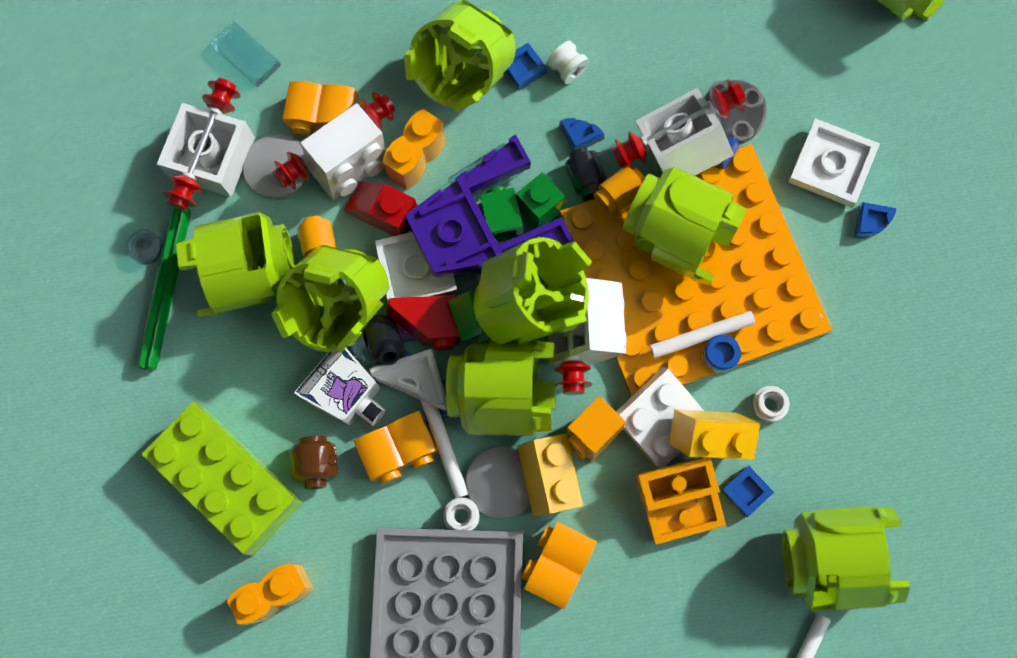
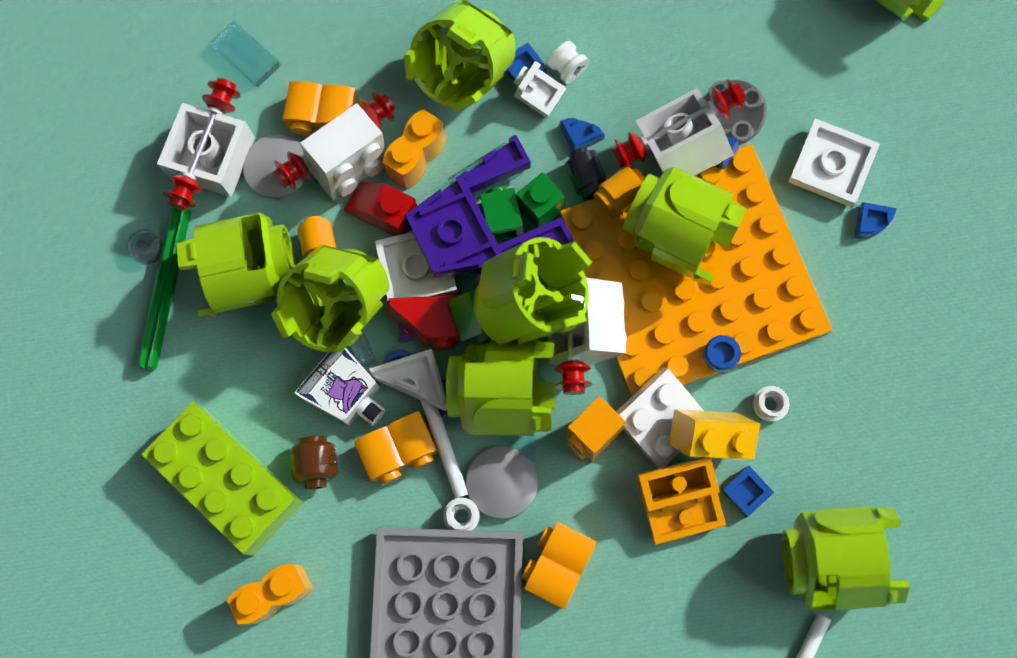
(384, 340): black brick -> none
(538, 89): none -> white bracket
(549, 475): yellow brick -> none
(702, 334): white bar -> none

